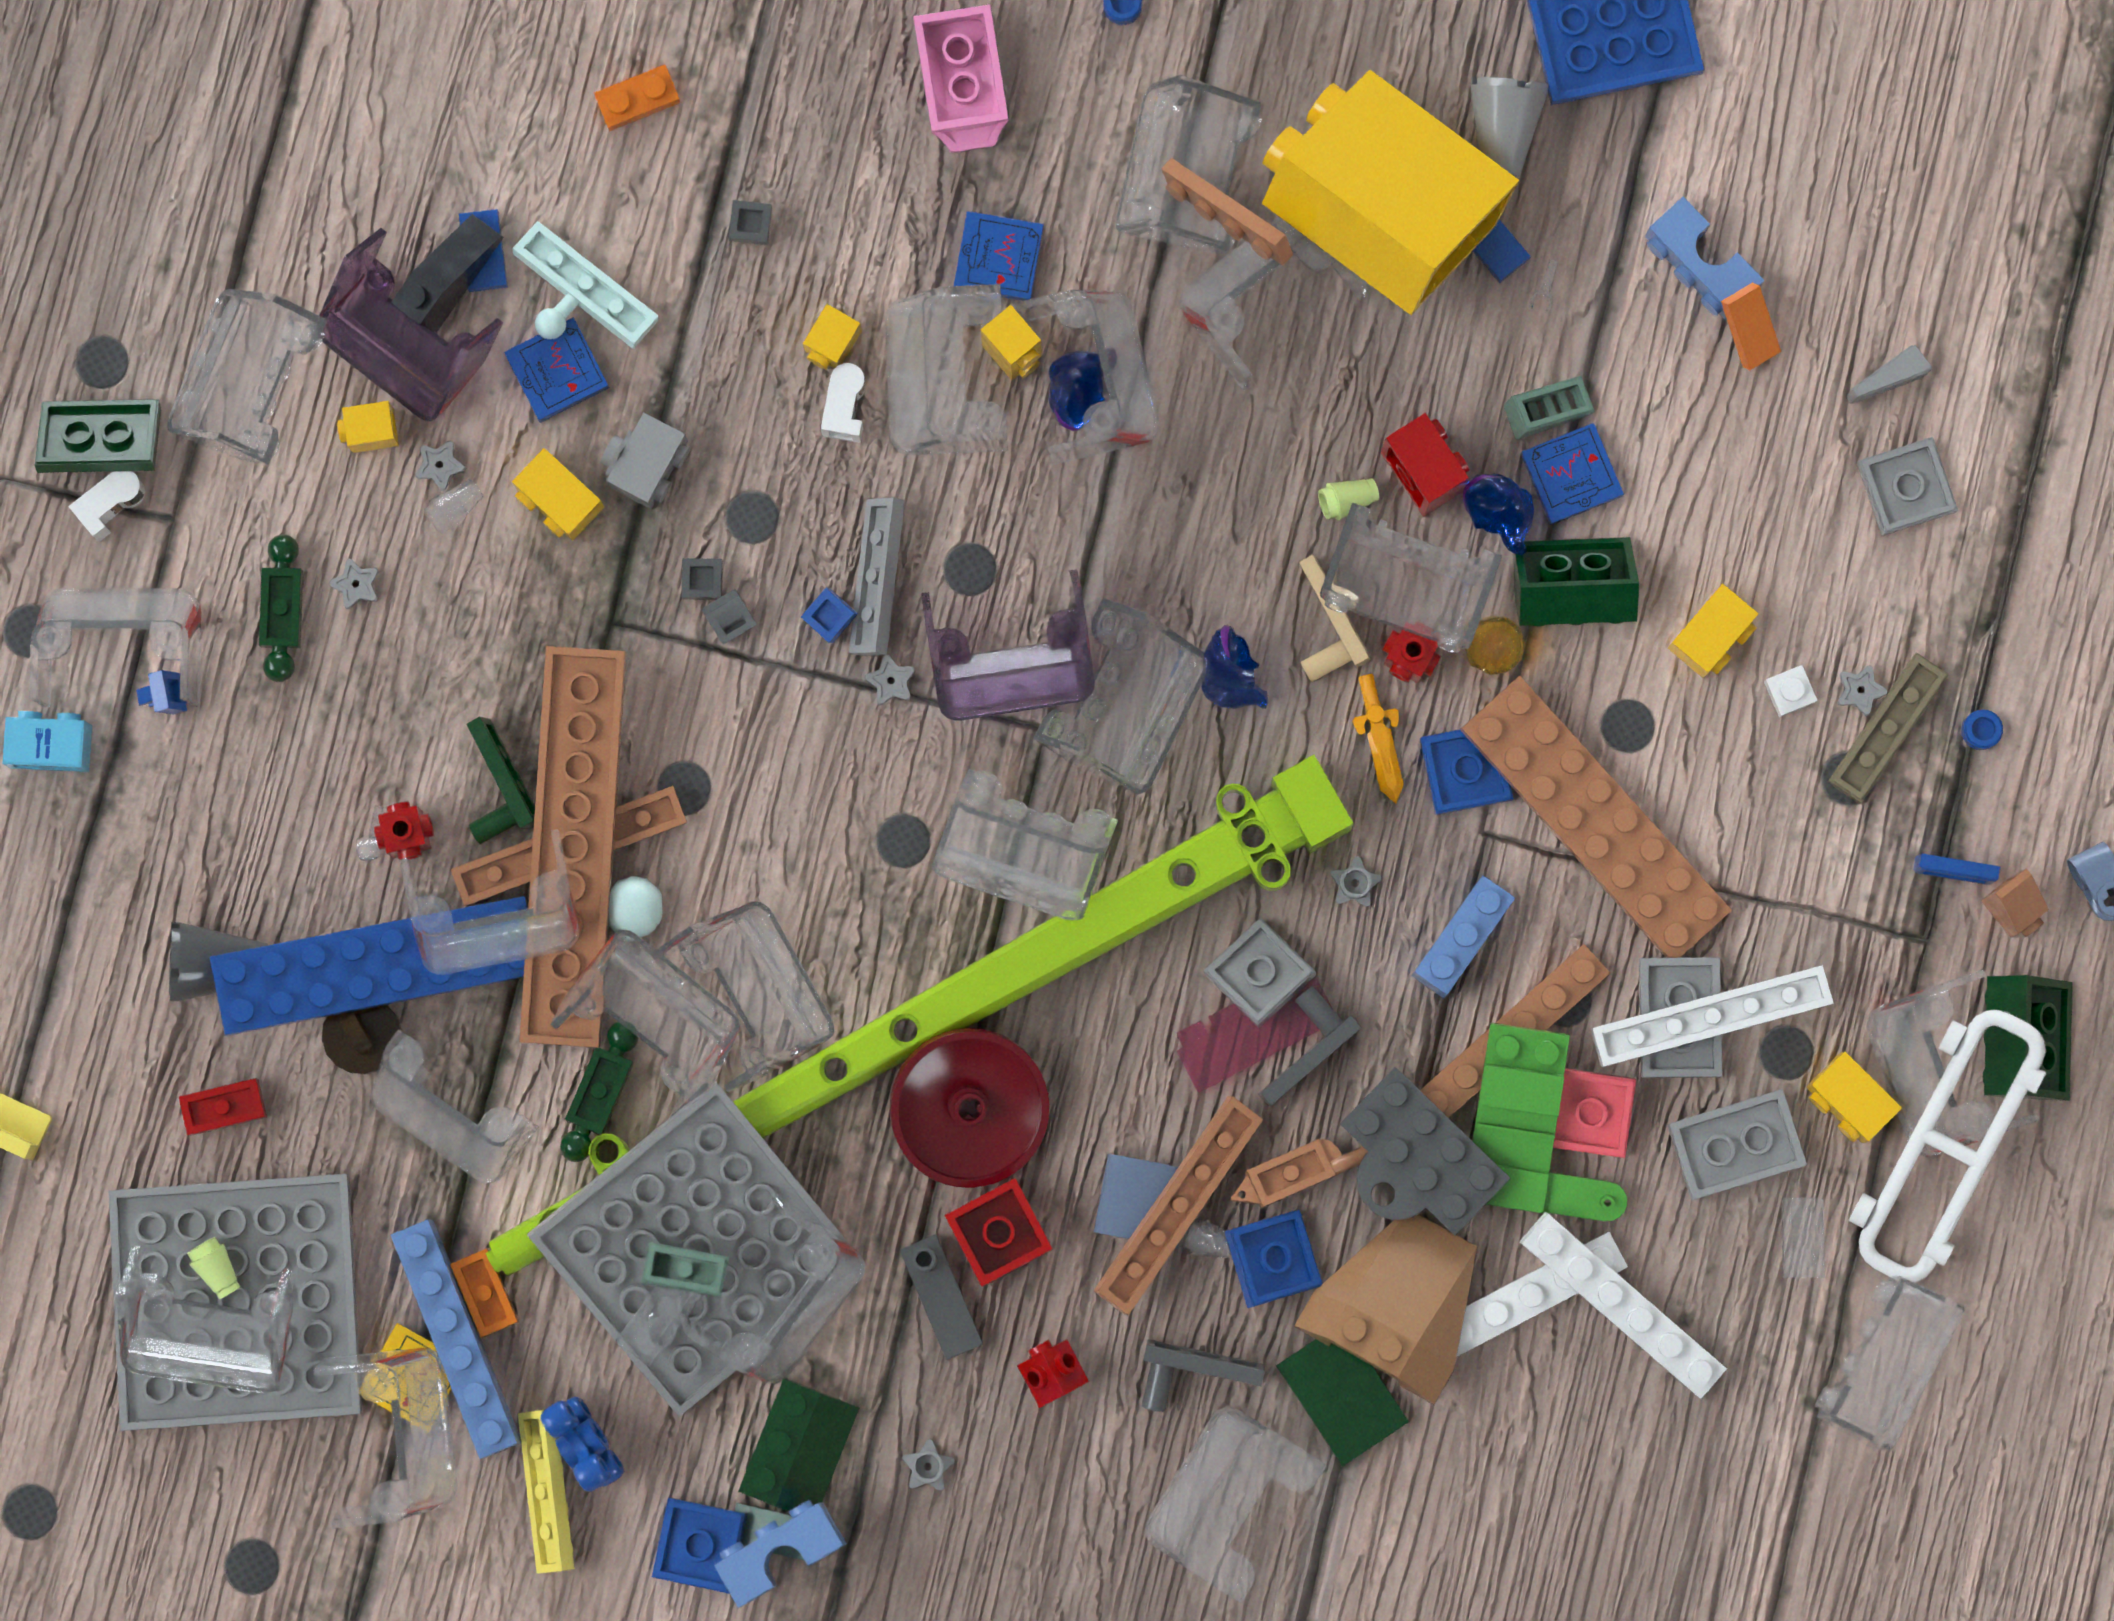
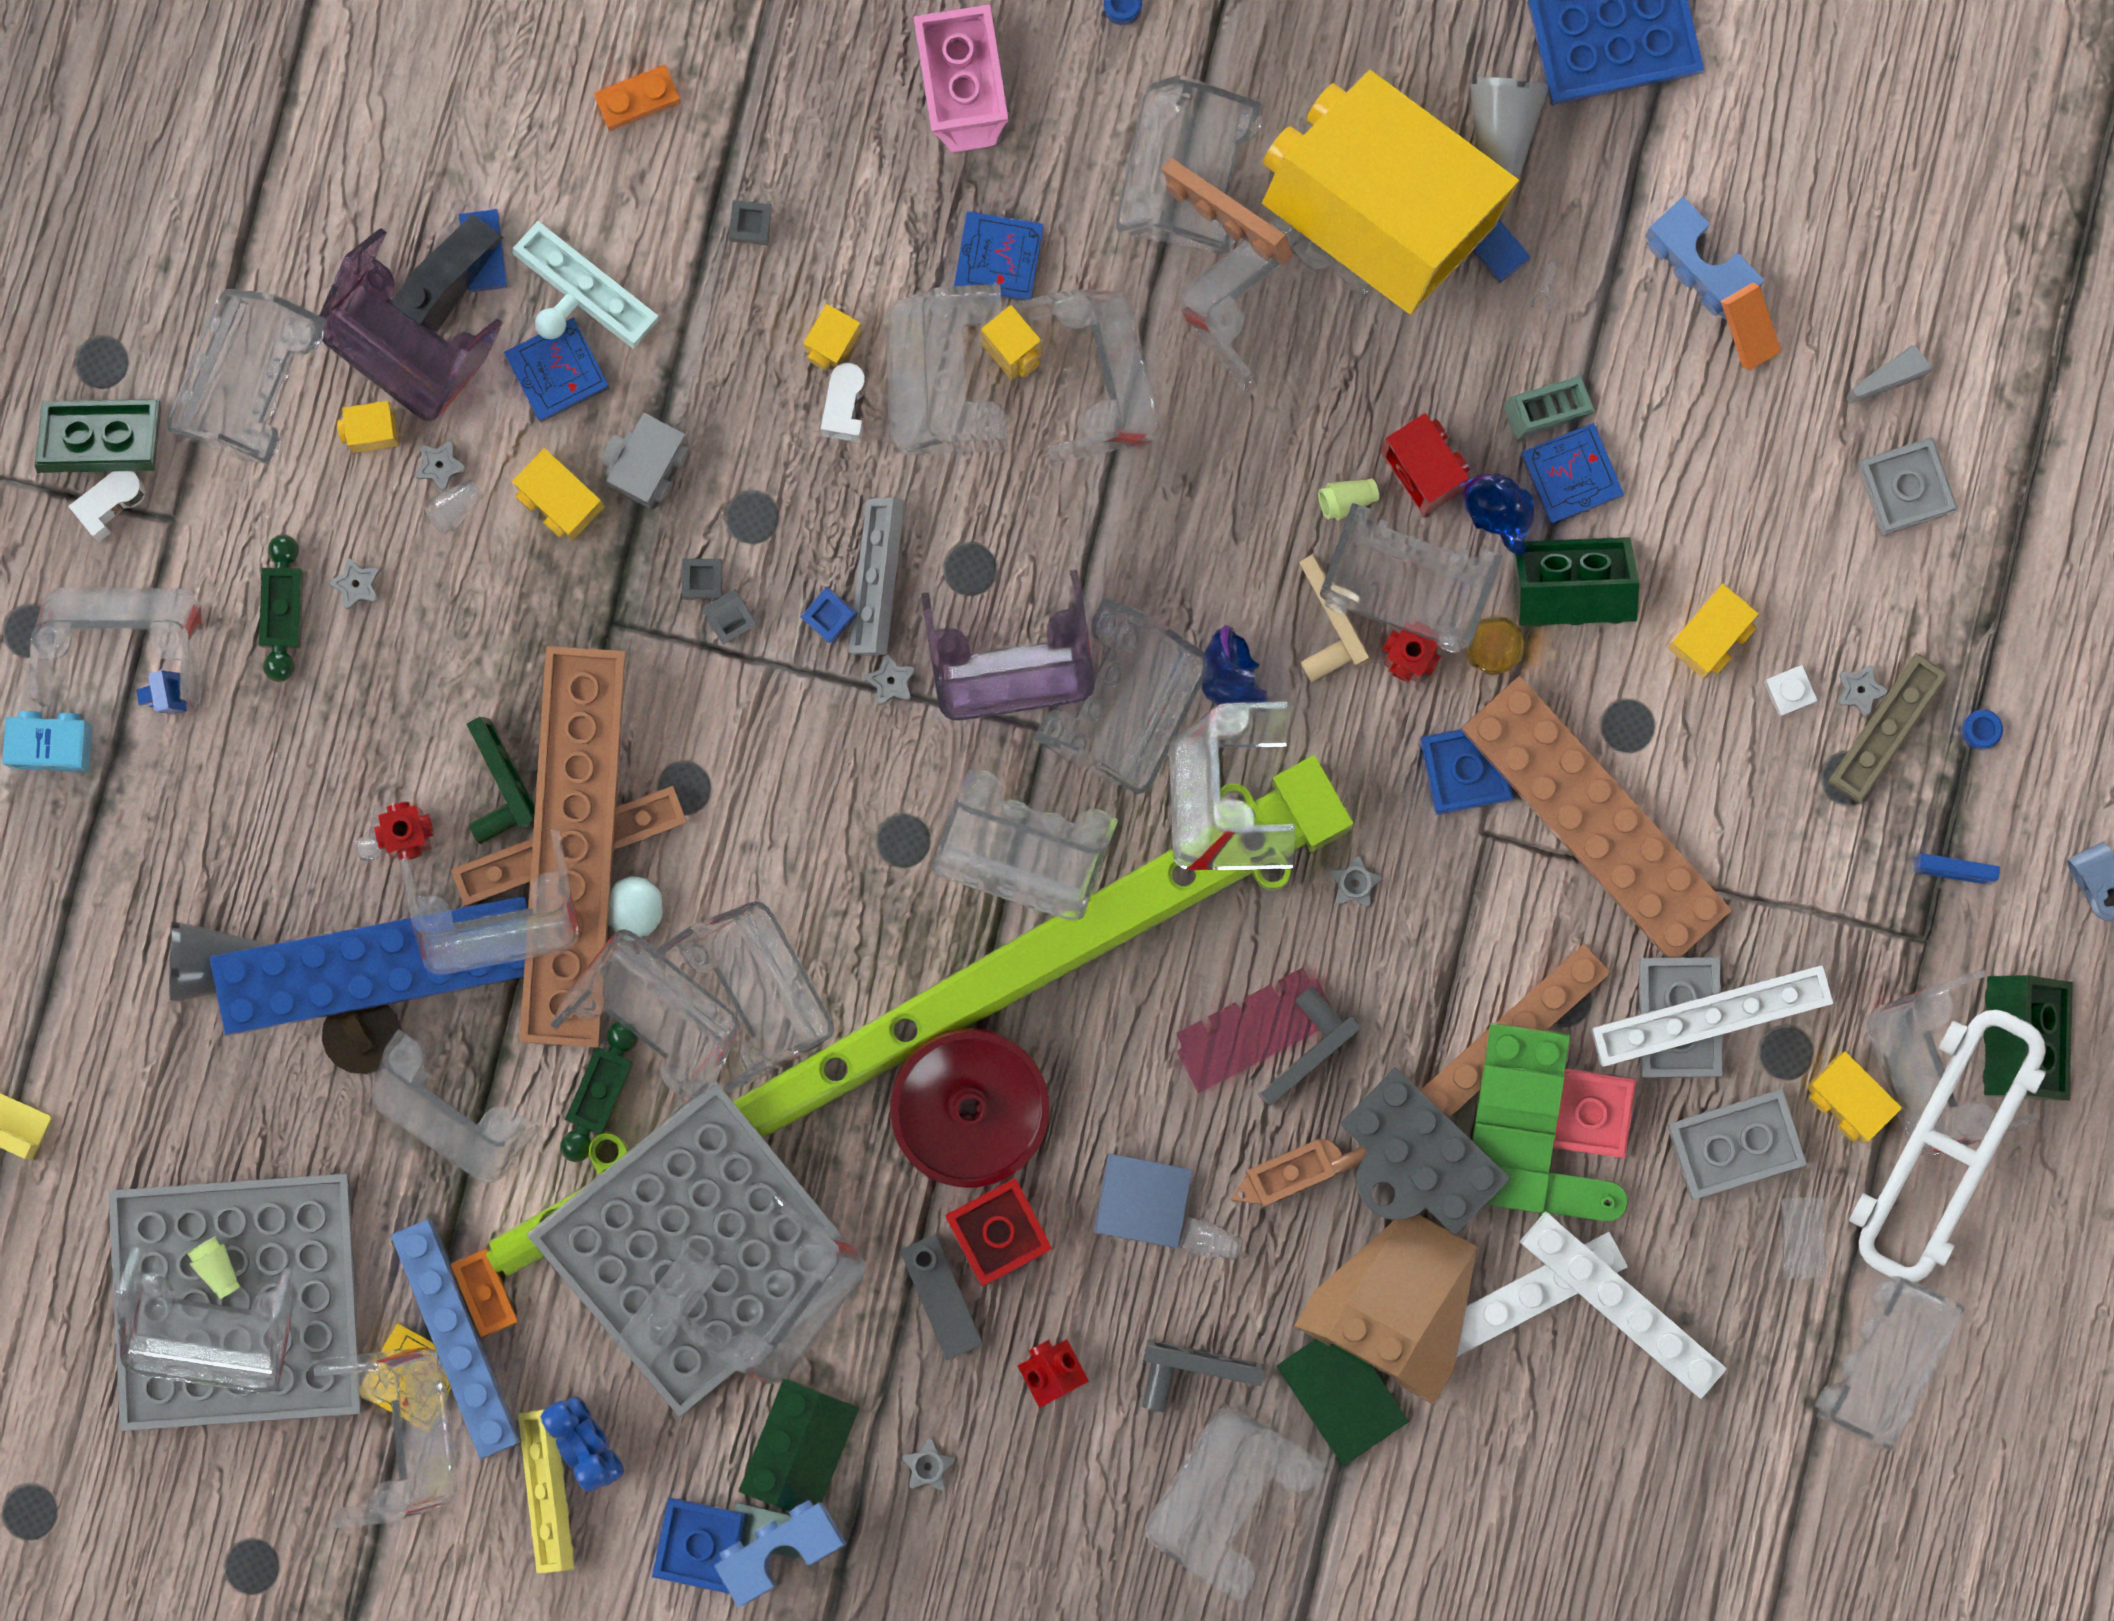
(222, 1107): red plate -> none
(684, 1270): sand green slope -> none
(1075, 387): clear blue hair -> none
(1178, 1205): nougat plate -> none
(1216, 831): none -> clear windscreen
(1260, 972): light grey tile -> none
(1273, 1258): blue tile -> none
(1380, 739): light orange sword -> none
(1463, 936): medium blue arch -> none
(2017, 904): nougat slope -> none

